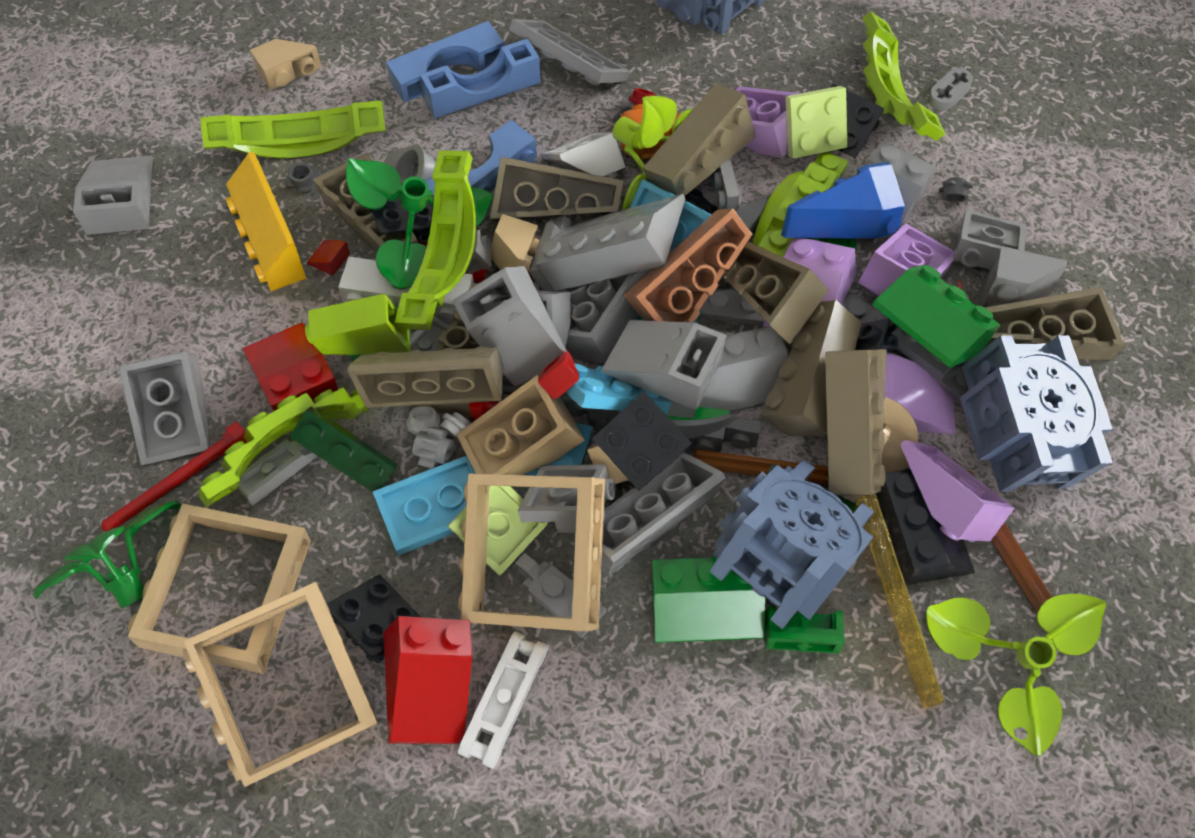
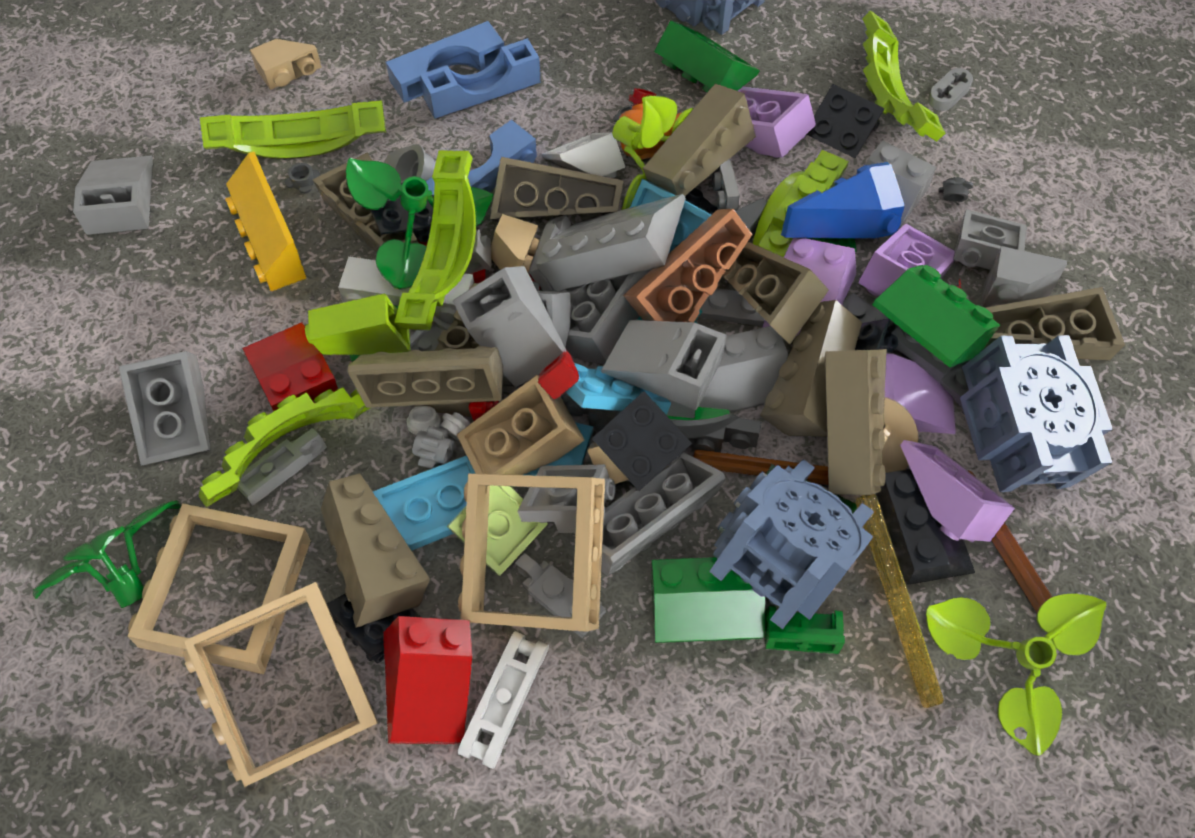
(233, 435): red piece -> none
(329, 256): red slope -> none
(343, 450): dark green plate -> none
(371, 553): none -> dark tan wedge
(572, 53): light grey plate -> none
(703, 59): none -> green slope
(816, 121): yellowish green plate -> none

